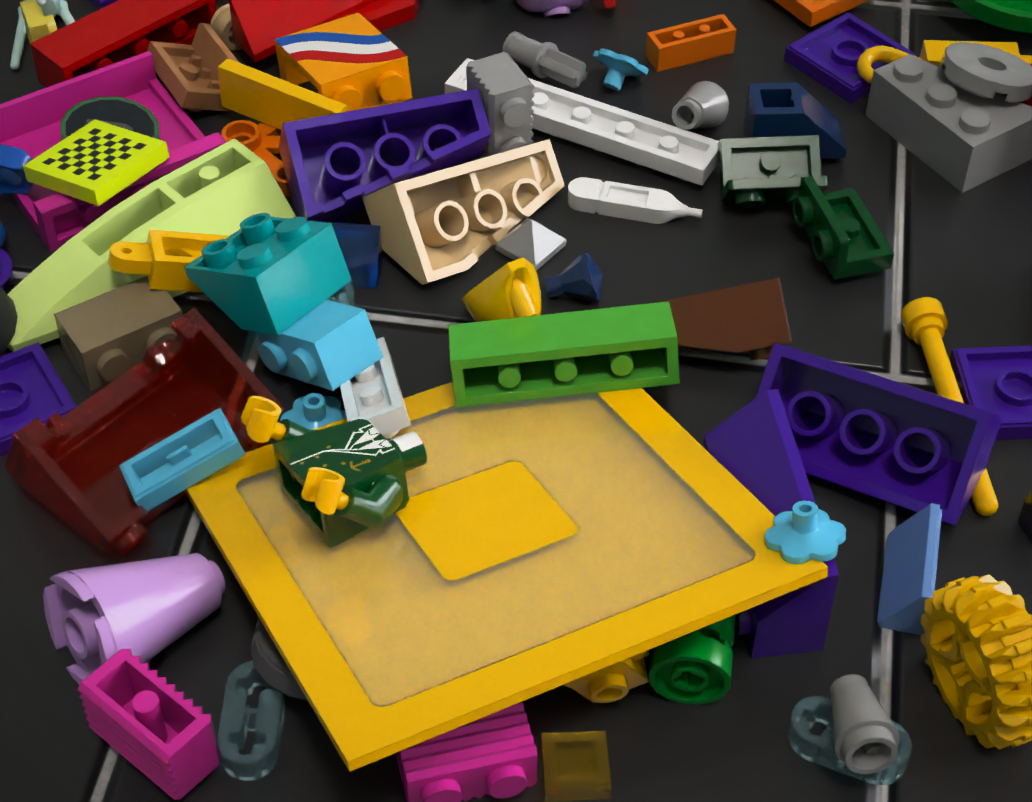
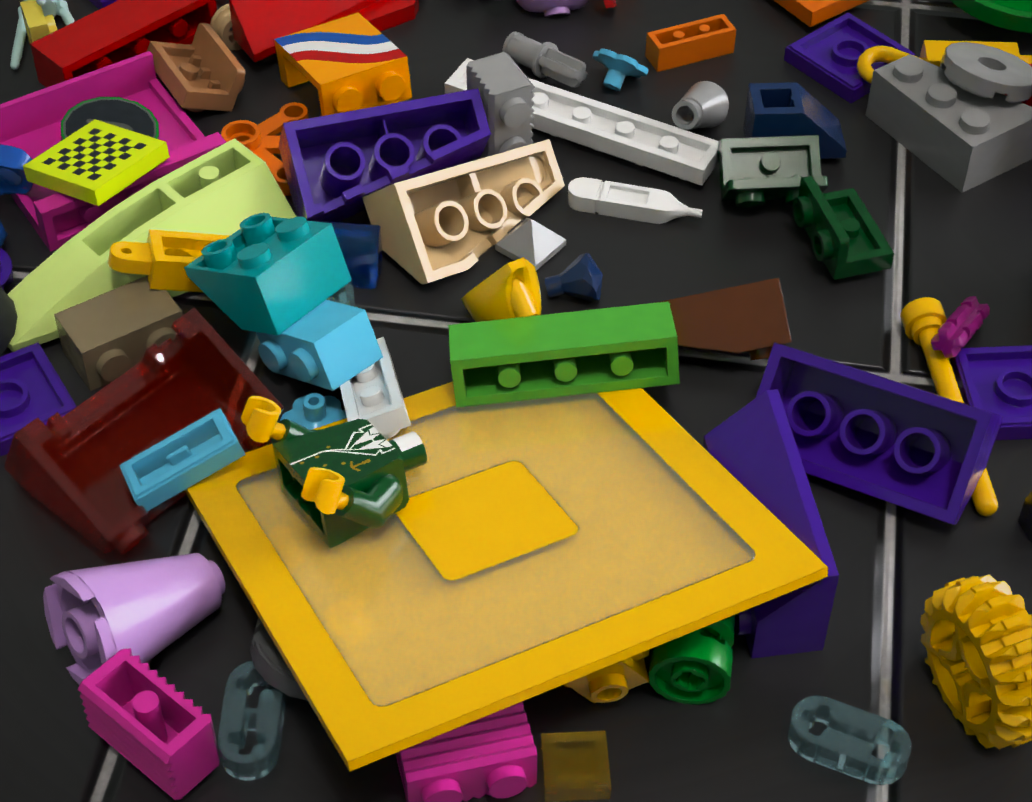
(269, 97): yellow tile -> none
(805, 534): medium azure plant -> none
(861, 727): light grey cone -> none
(909, 571): medium blue slope -> none
(960, 327): none -> magenta axle

